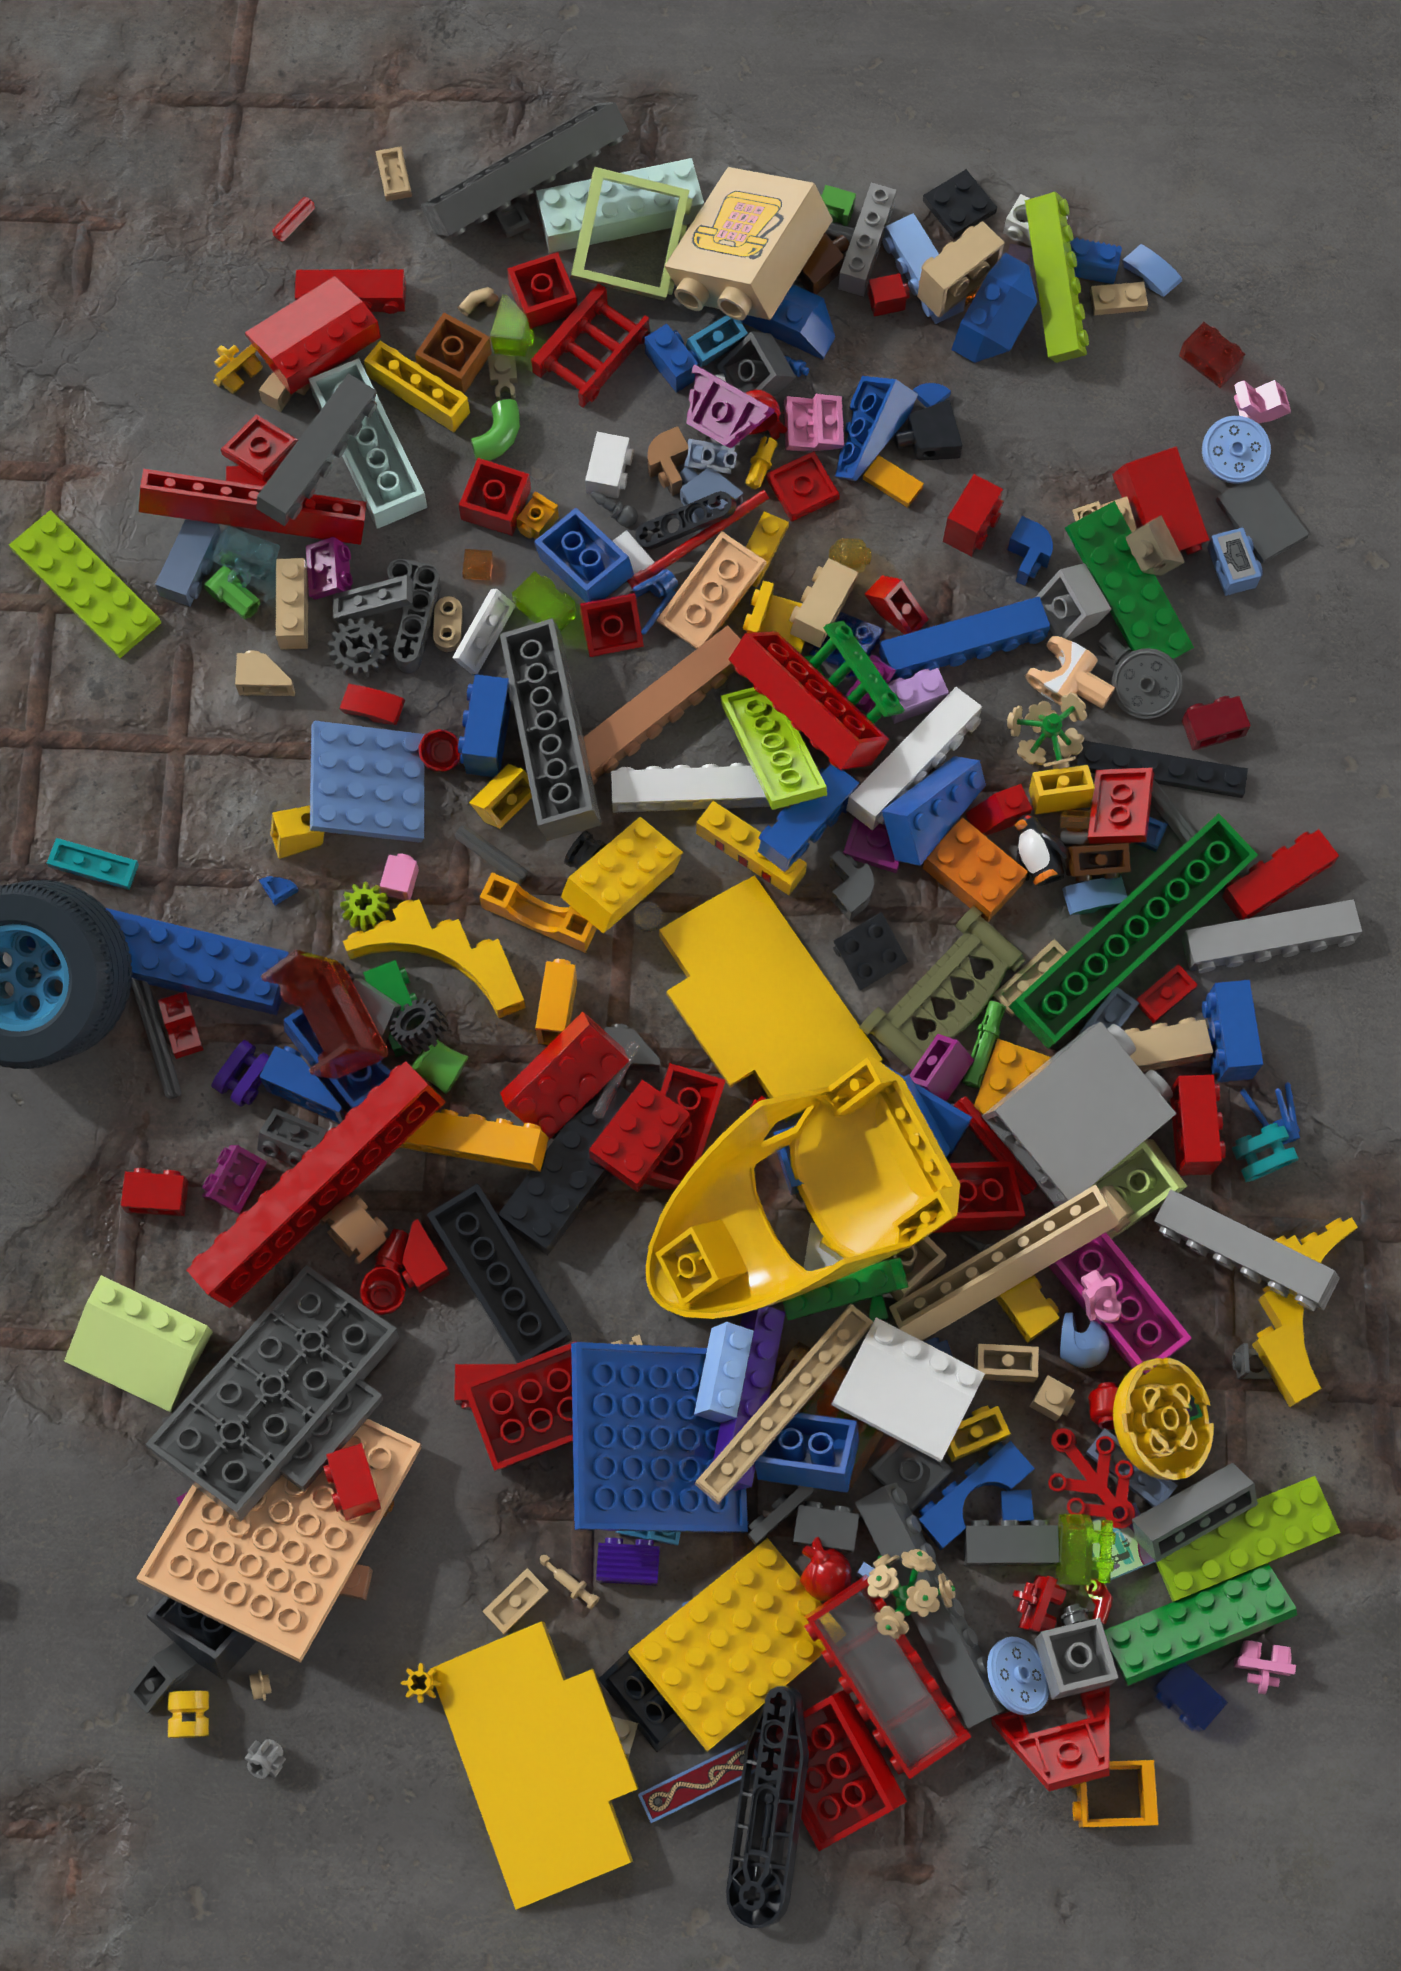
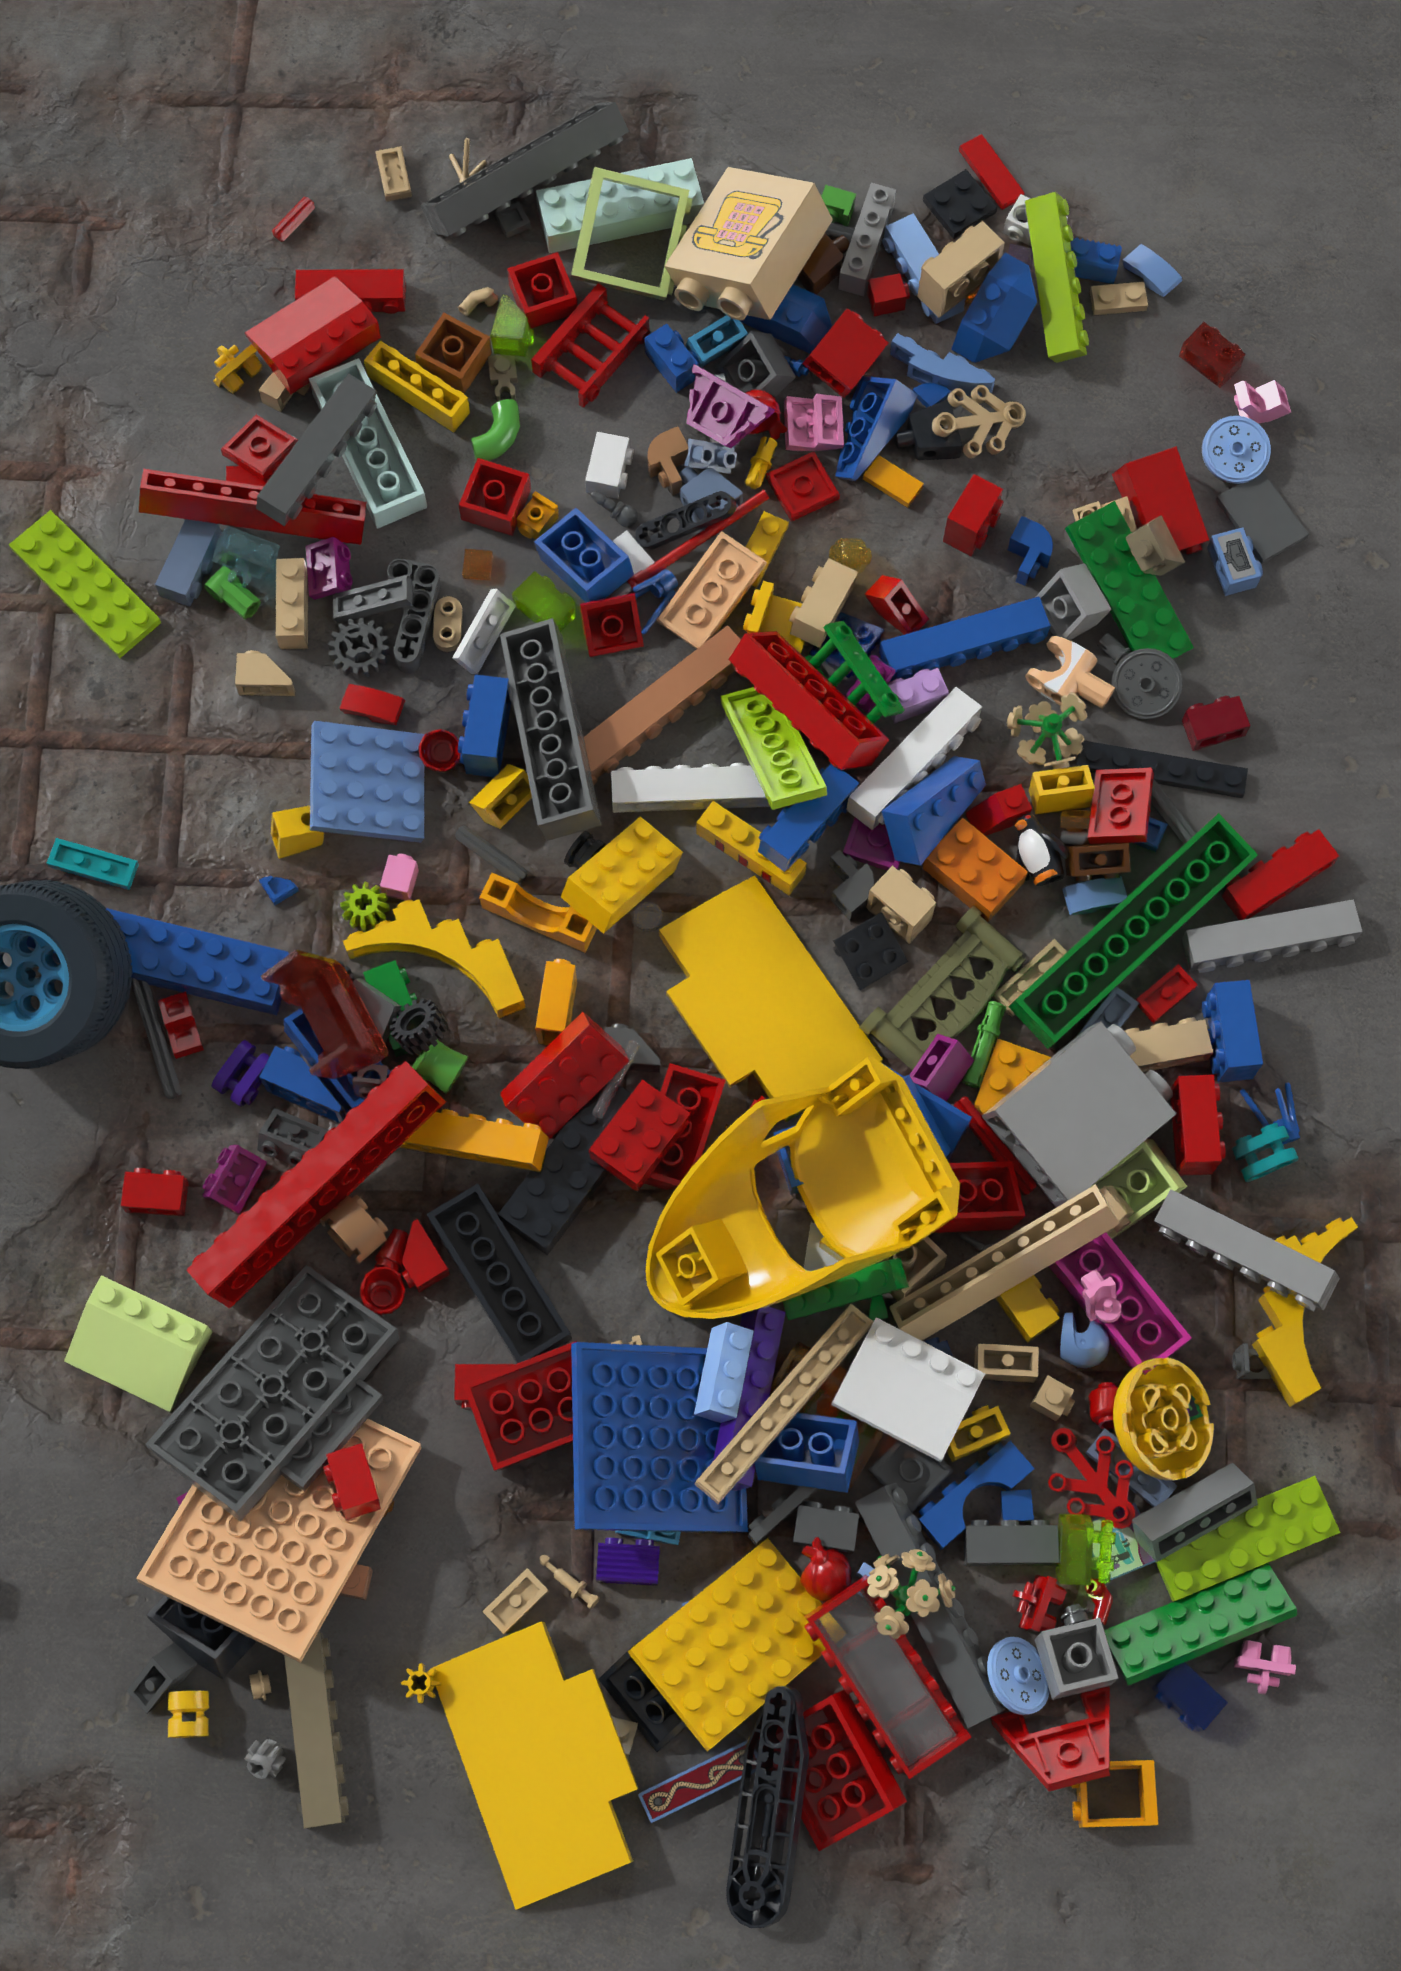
(315, 1737): none -> dark tan brick
(363, 1086): none -> dark grey bracket
(464, 175): none -> tan plant
(845, 352): none -> red brick
(902, 903): none -> tan brick
(930, 368): none -> medium blue slope
(981, 418): none -> tan plant
(991, 171): none -> red tile

